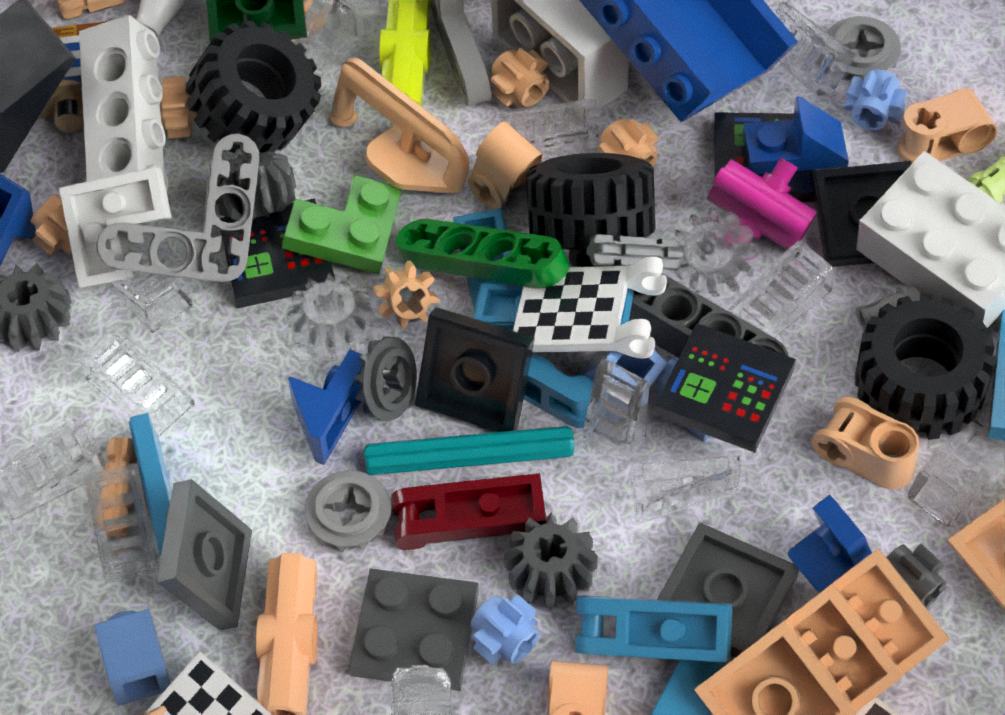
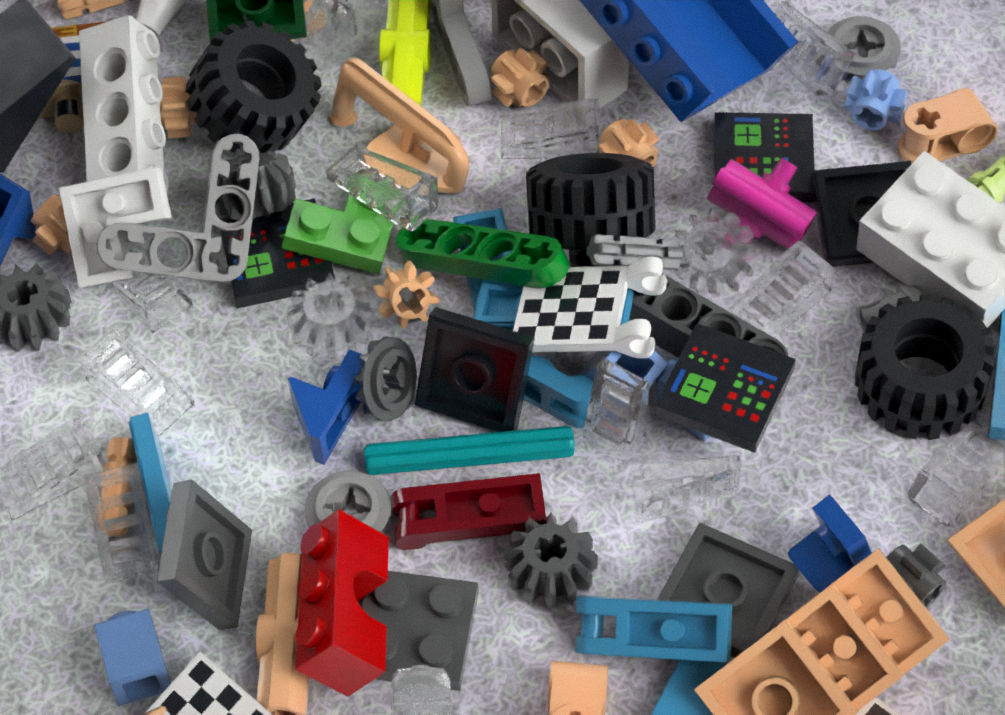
(334, 634): none -> red arch
(401, 195): none -> clear slope
(501, 165): light nougat piece -> none
(505, 629): light blue gear -> none
(807, 141): blue slope -> none
(864, 442): light nougat piece -> none

